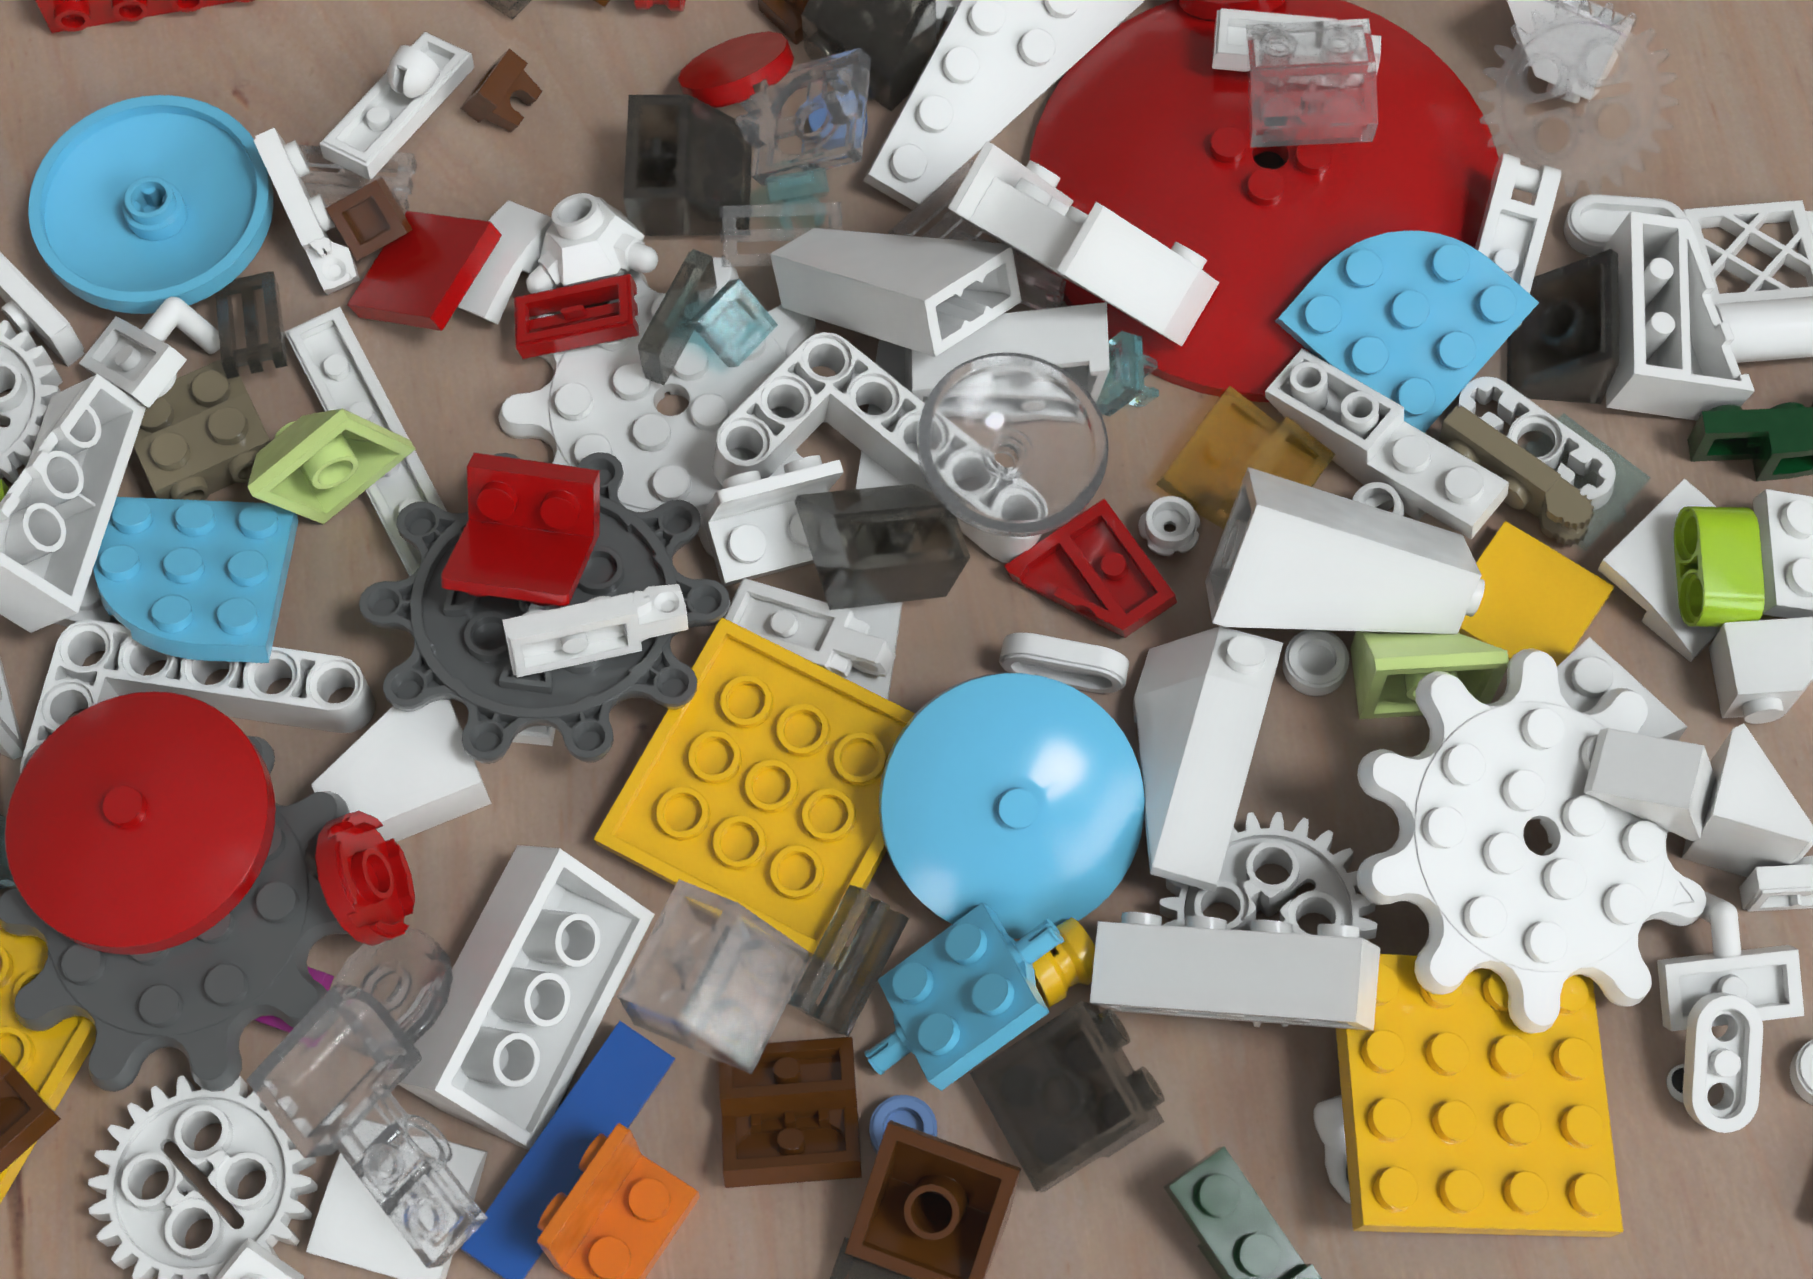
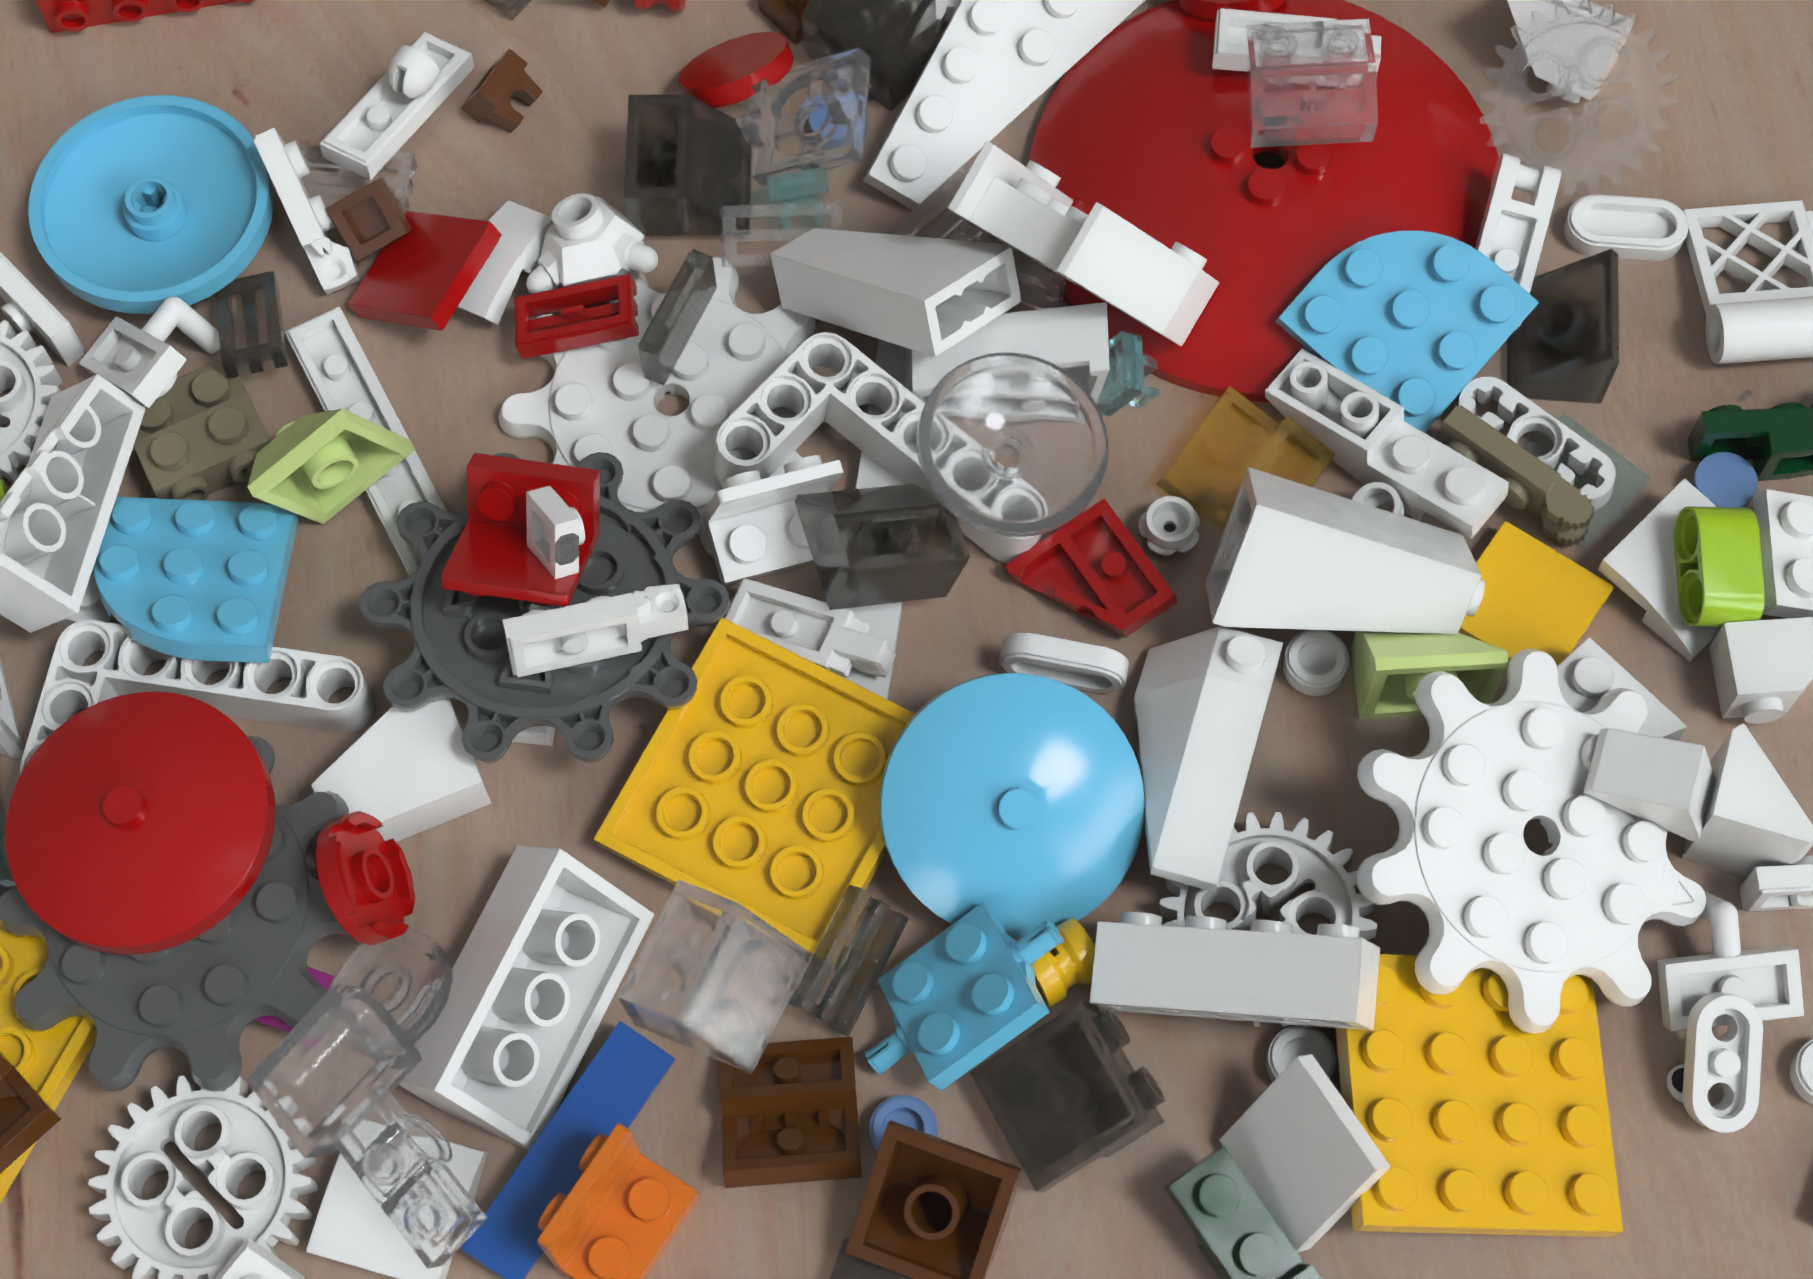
(553, 531): none -> white plate
(733, 323): clear light blue tile -> none
(1296, 1042): none -> white tile
(1304, 1152): none -> white tile
(1670, 333): white wedge -> none
(1726, 480): none -> medium blue tile

